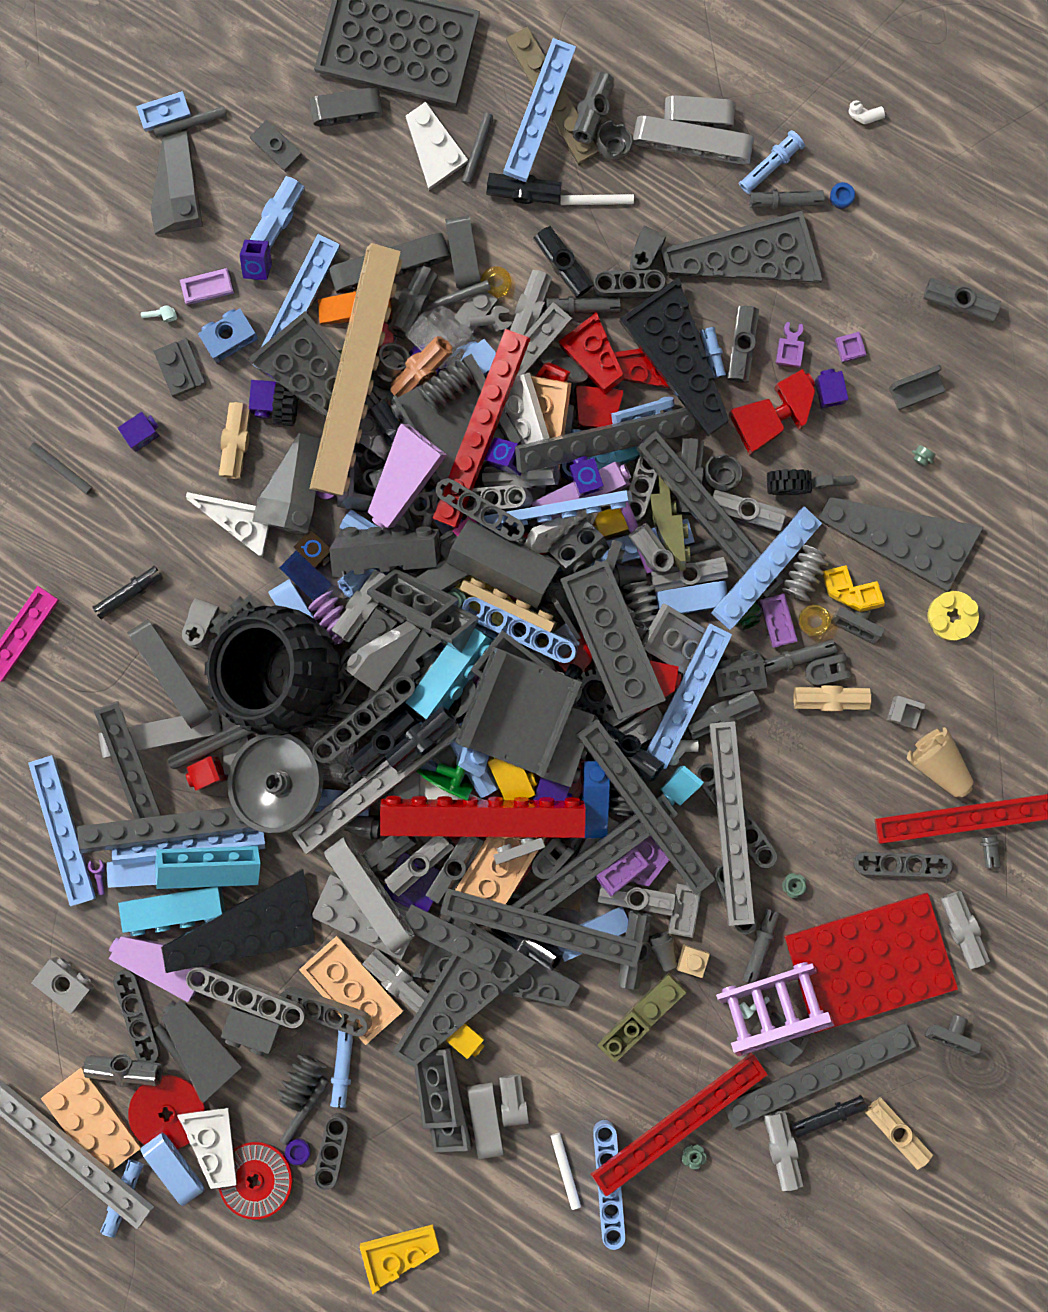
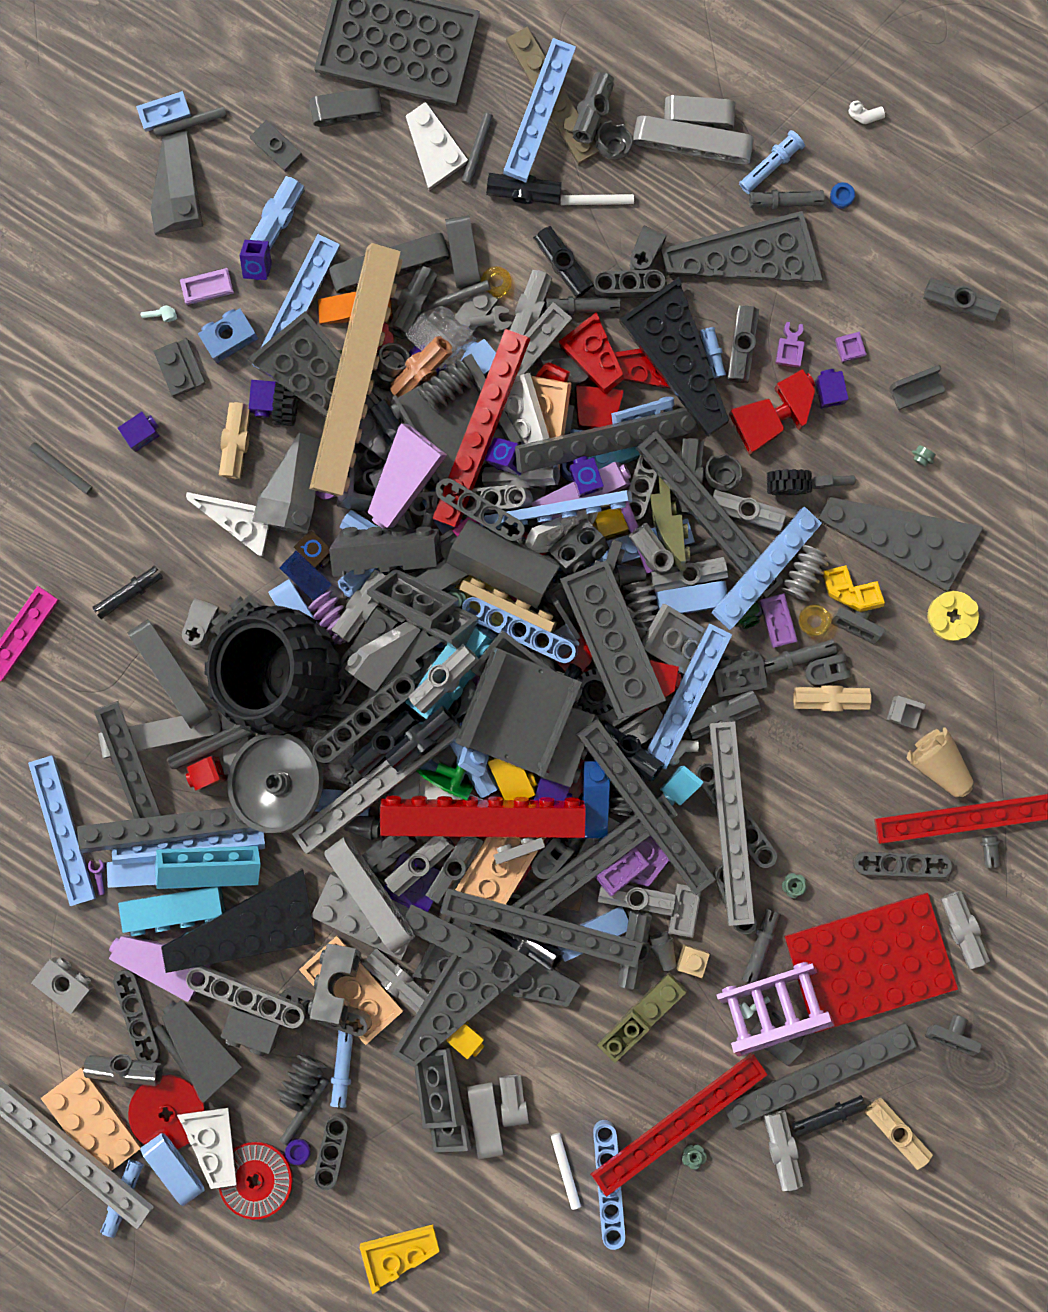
(336, 963): none -> arch
(454, 668): none -> light grey piece

